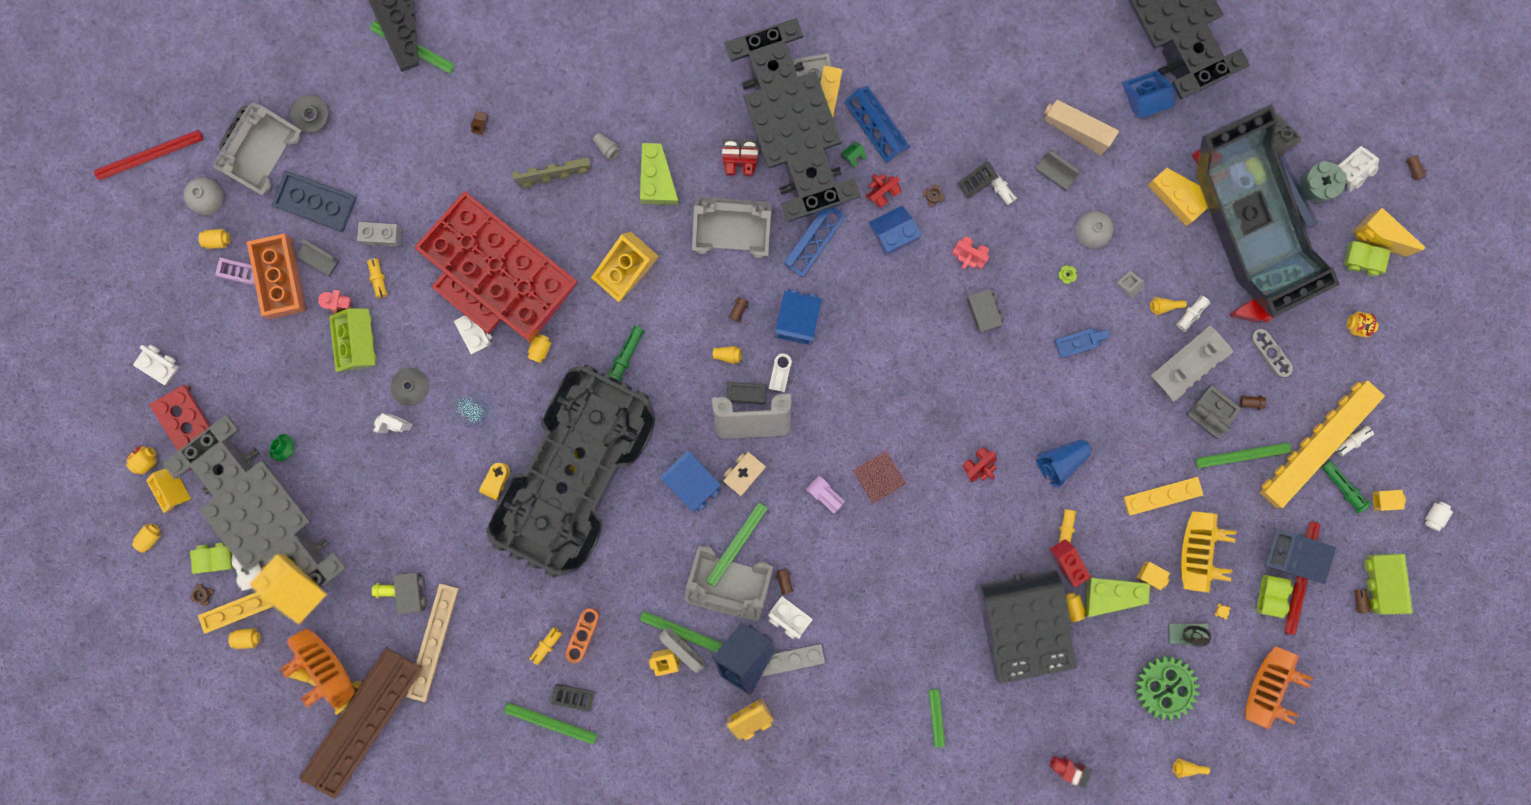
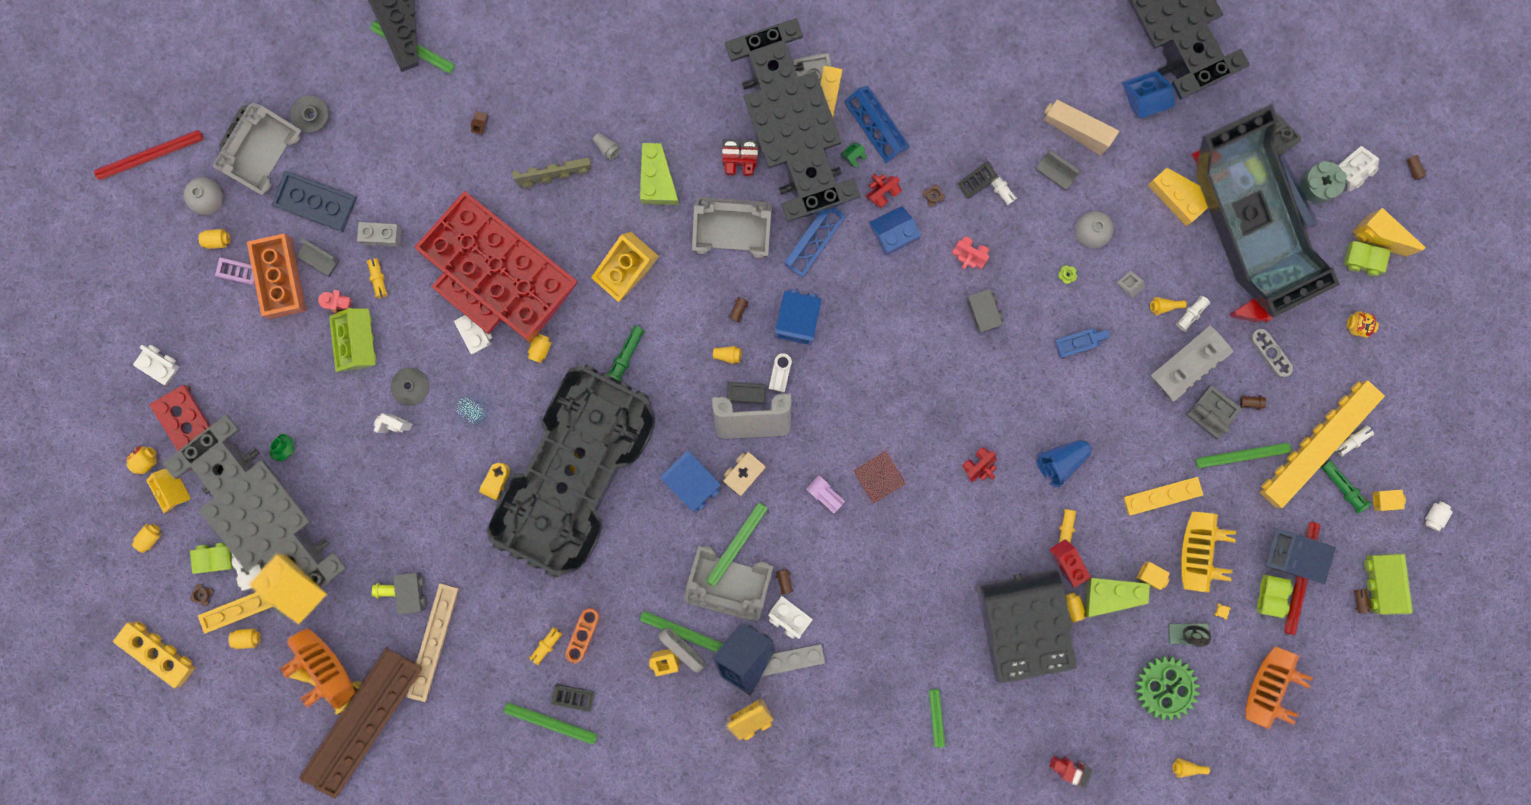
(128, 641): none -> yellow brick

